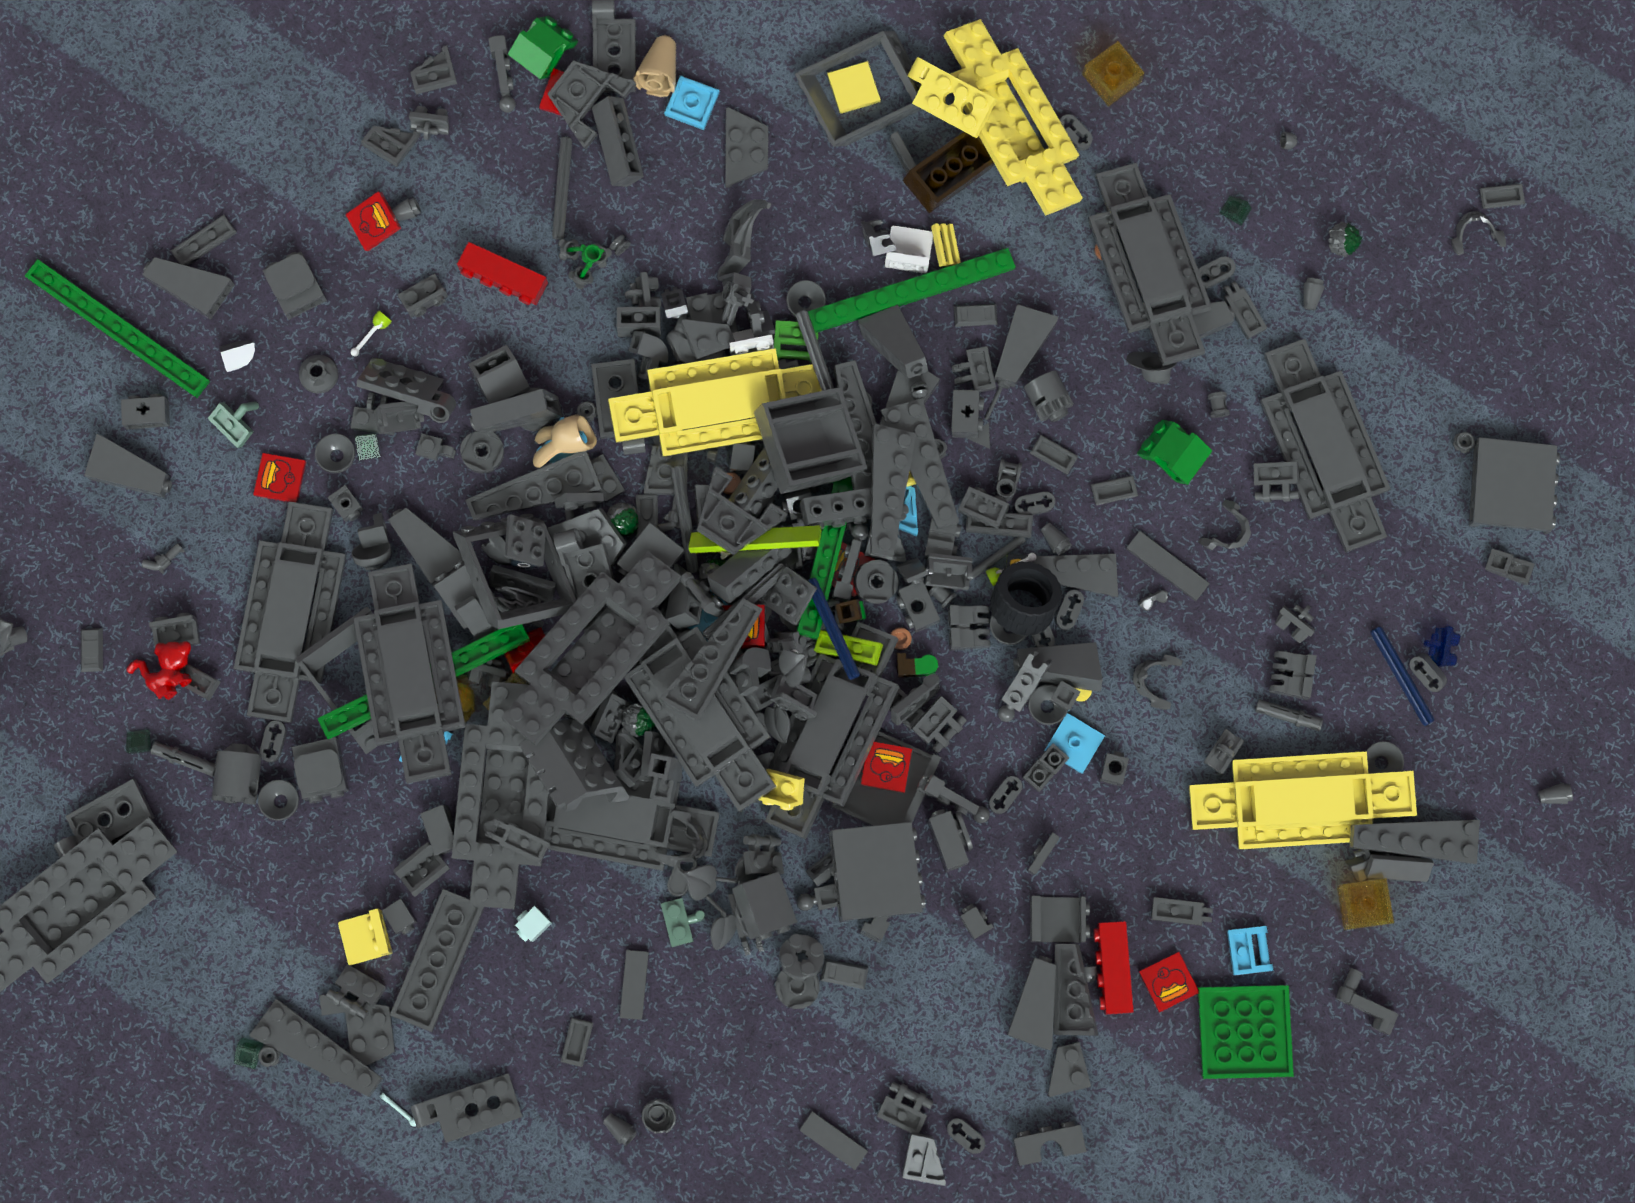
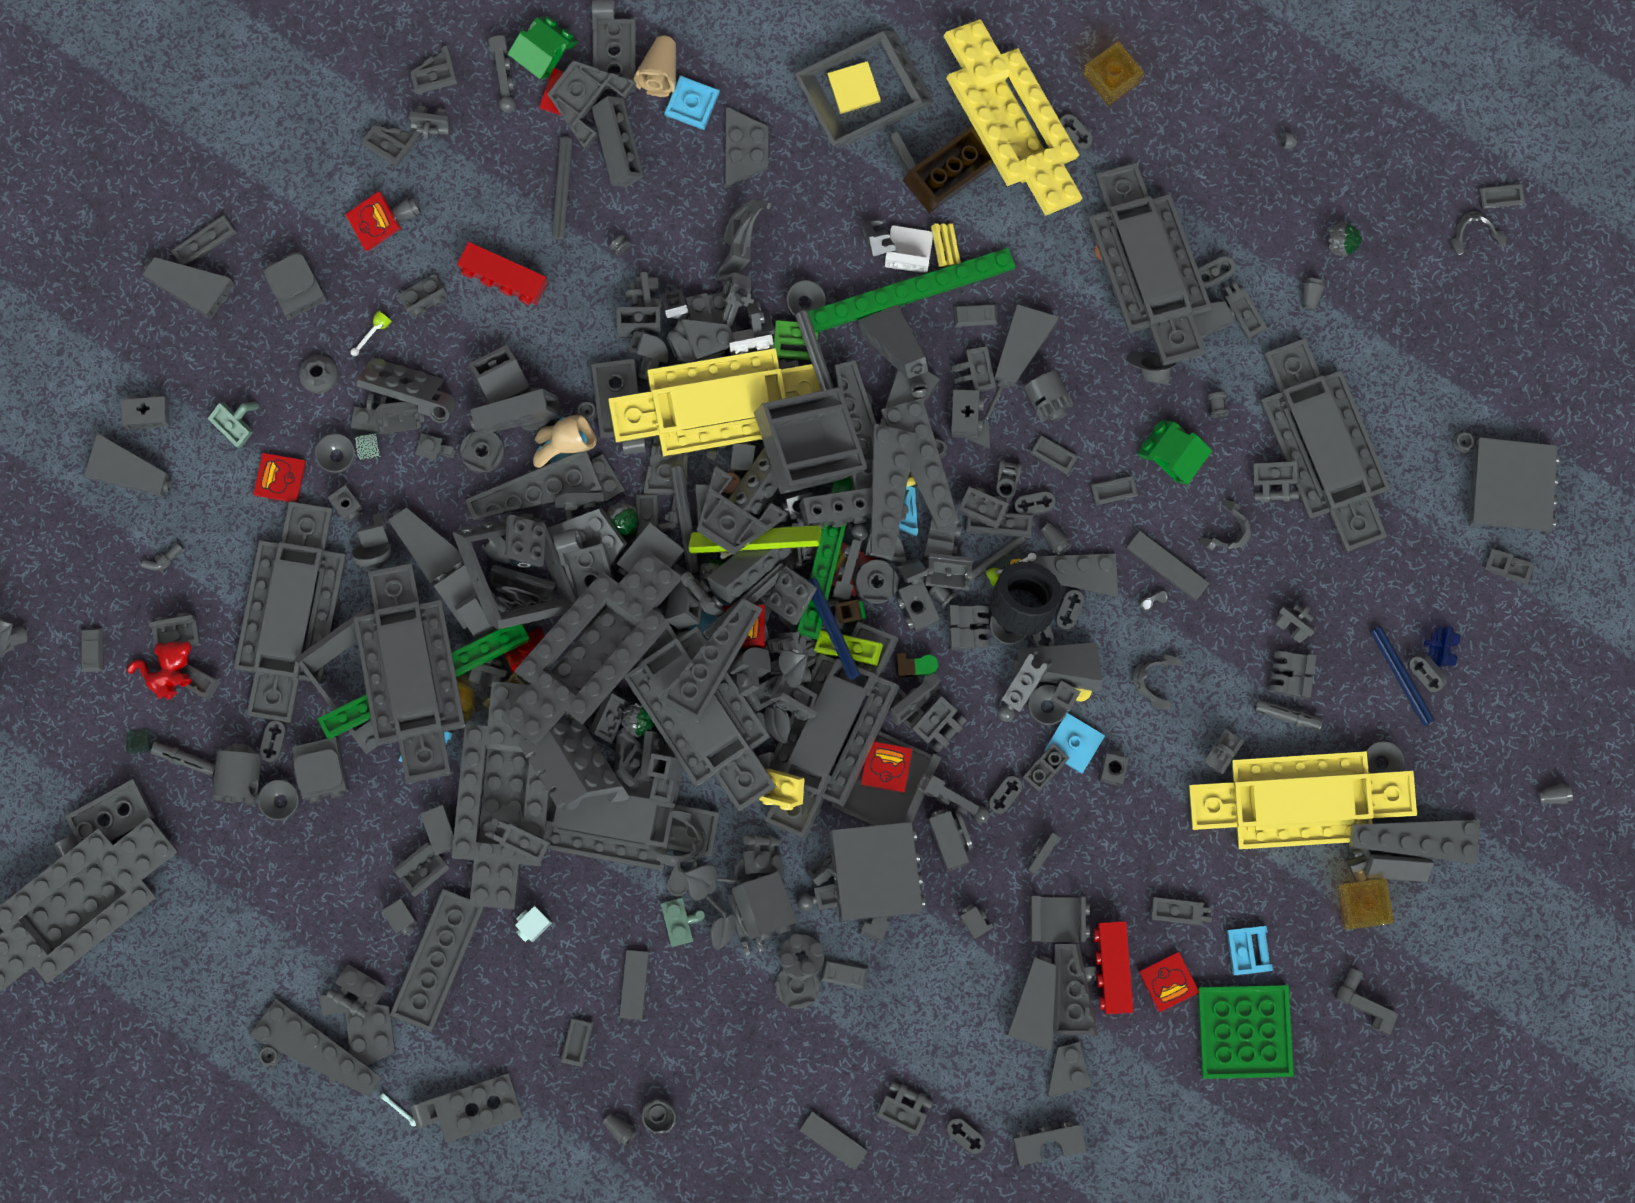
(117, 328): green plate -> none
(237, 354): brick -> none
(247, 1053): clear green slope -> none
(365, 937): light yellow bracket -> none
(590, 255): dark grey plant -> none
(904, 638): nougat tile -> none
(923, 1160): wing -> none
(935, 88): light yellow hinge -> none
(1236, 210): clear green slope -> none

